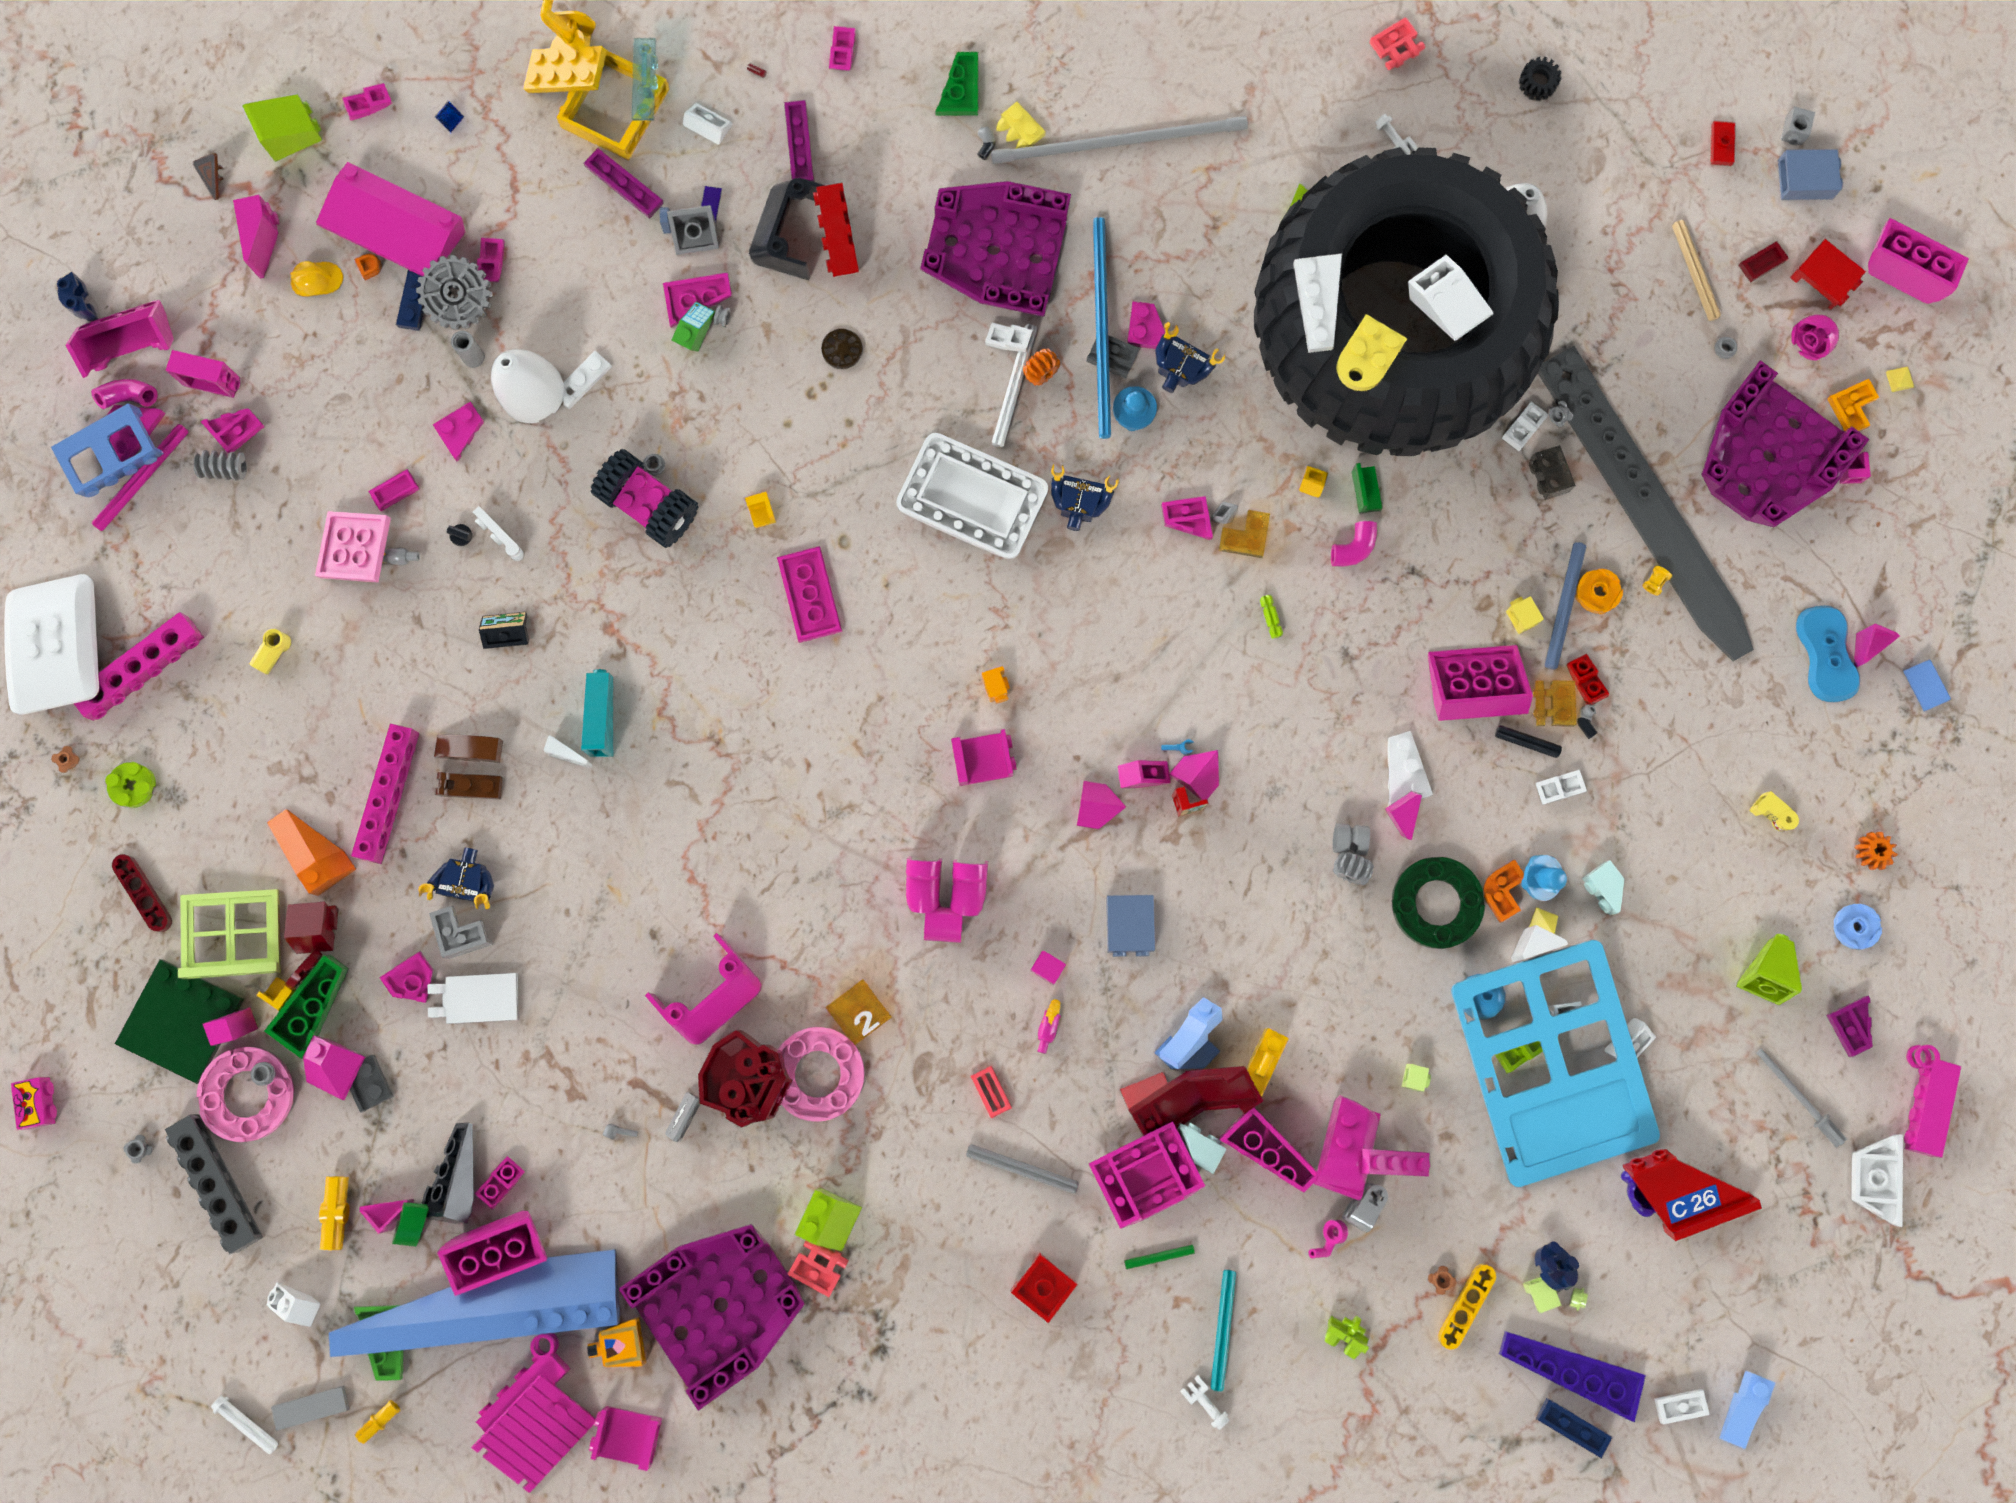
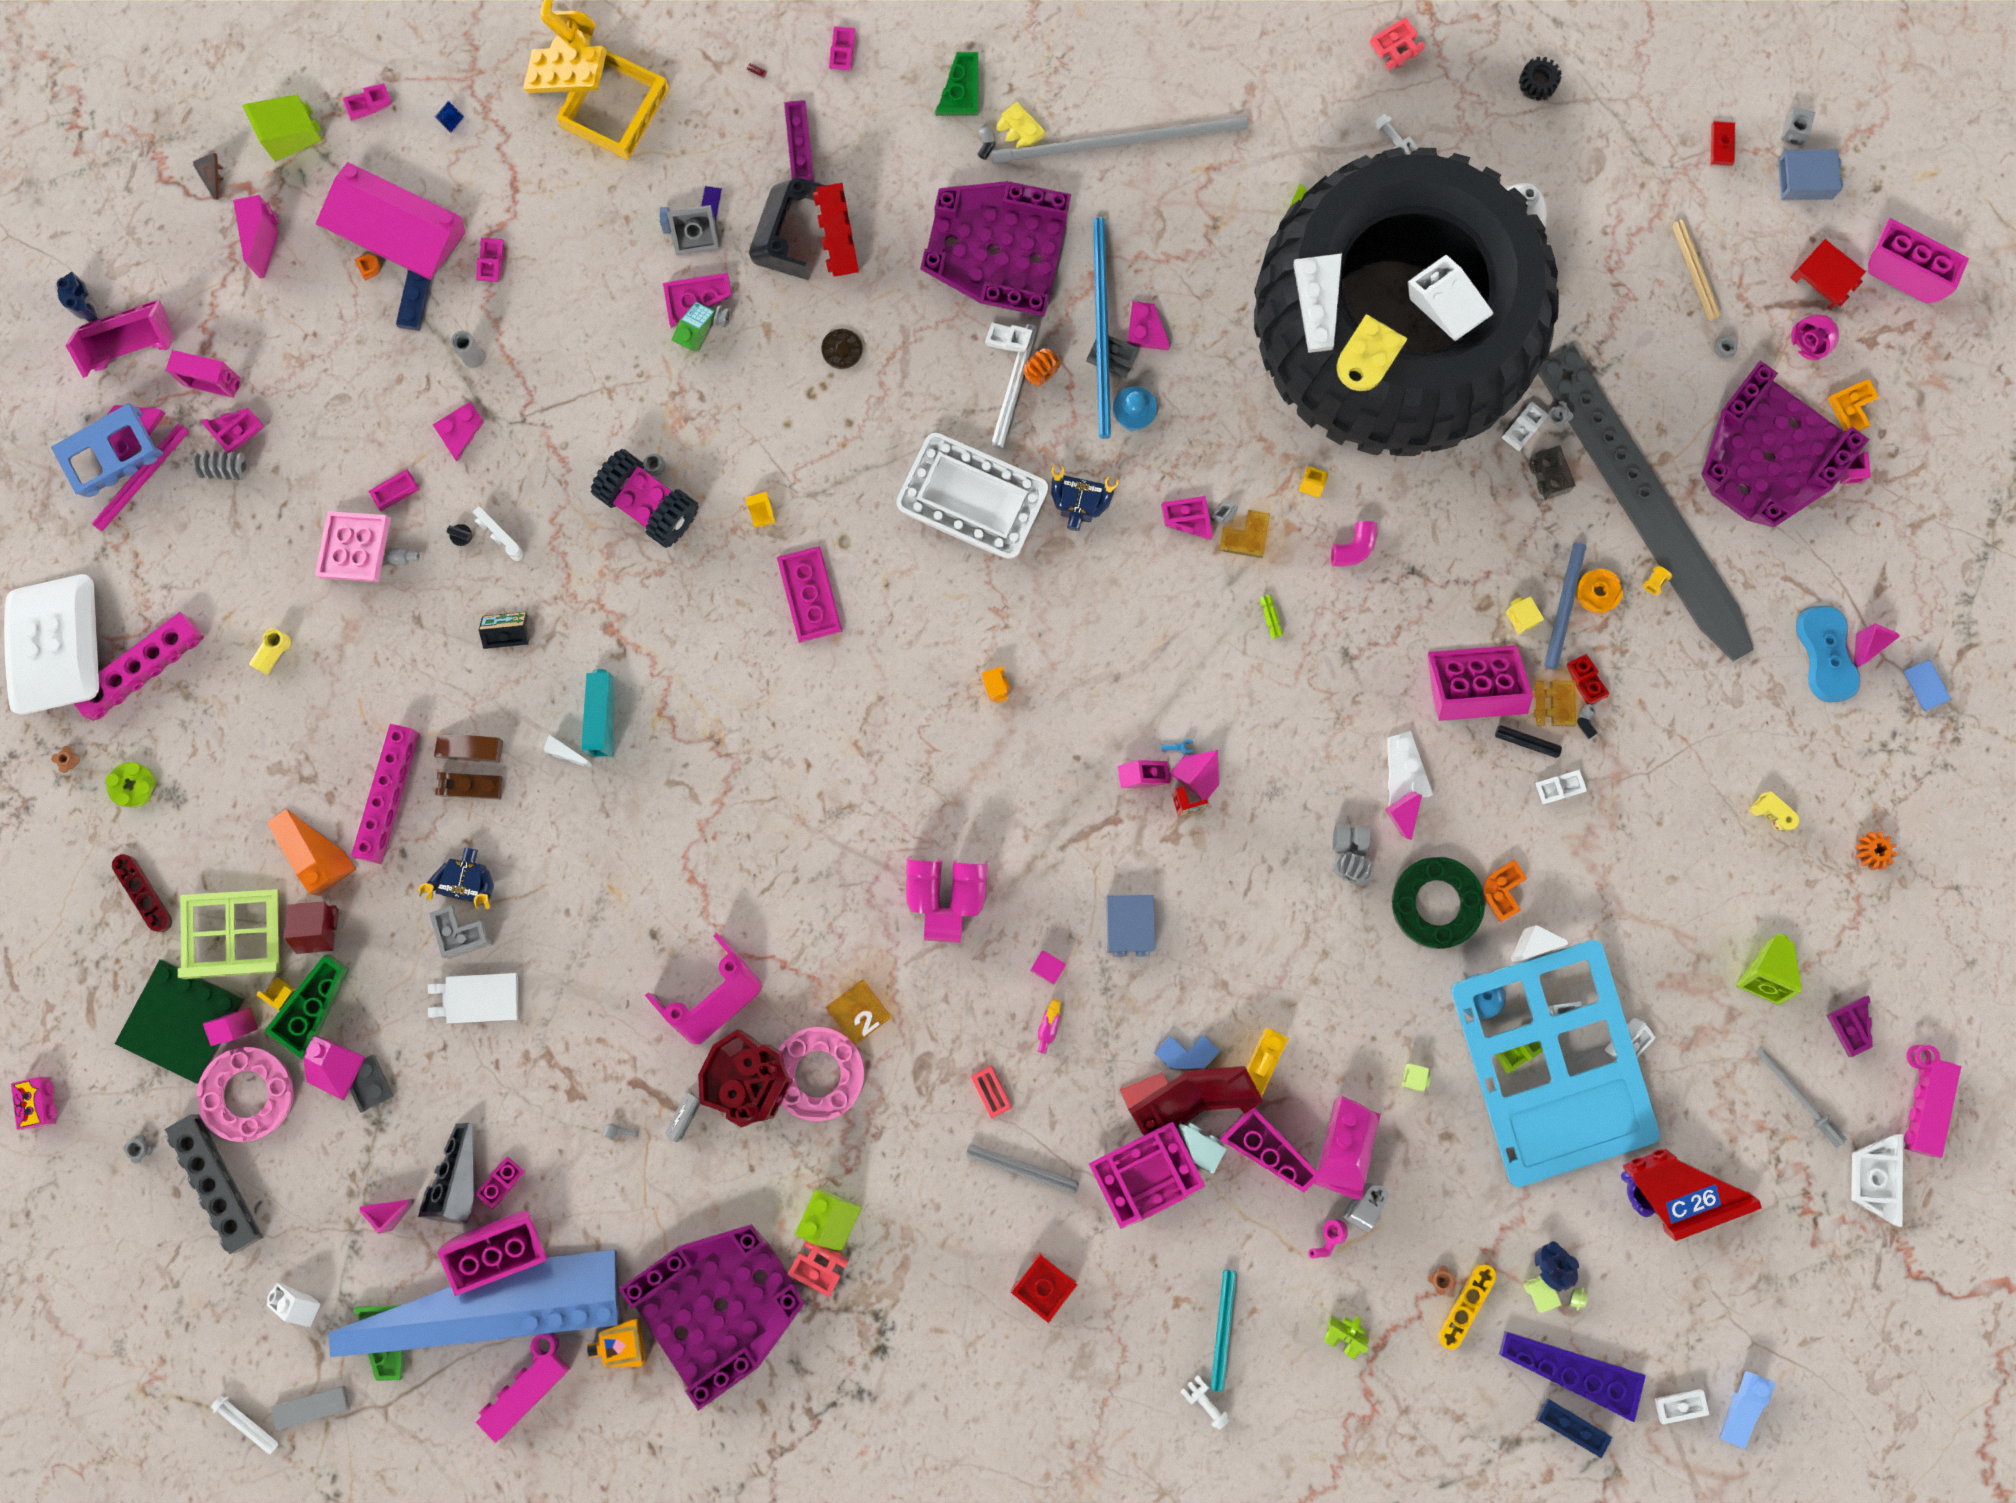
(123, 391): dark pink cylinder -> none
(263, 1073): light grey plate -> none
(301, 972): dark red tile -> none
(315, 278): yellow piece -> none
(334, 1213): yellow piece -> none
(377, 1422): yellow axle -> none
(409, 978): dark pink plate -> none
(410, 1224): green slope -> none
(437, 287): light grey piece -> none
(526, 385): white cylinder -> none
(534, 1433): dark pink door -> none
(584, 378): white plate -> none
(623, 183): magenta plate -> none
(625, 1436): dark pink panel -> none
(644, 79): clear light blue bracket -> none
(706, 123): white slope -> none
(983, 758): dark pink panel -> none
(1097, 805): dark pink slope -> none
(1159, 1257): green bar -> none
(1181, 361): dark blue torso -> none
(1193, 1033): light blue slope -> none
(1366, 489): green panel -> none
(1395, 1162): dark pink plate -> none
(1543, 877): dark azure plate -> none
(1544, 920): light yellow slope -> none
(1607, 886): light aqua slope -> none
(1763, 261): dark red tile -> none
(1868, 923): light blue plate -> none
(1899, 379): light yellow slope -> none

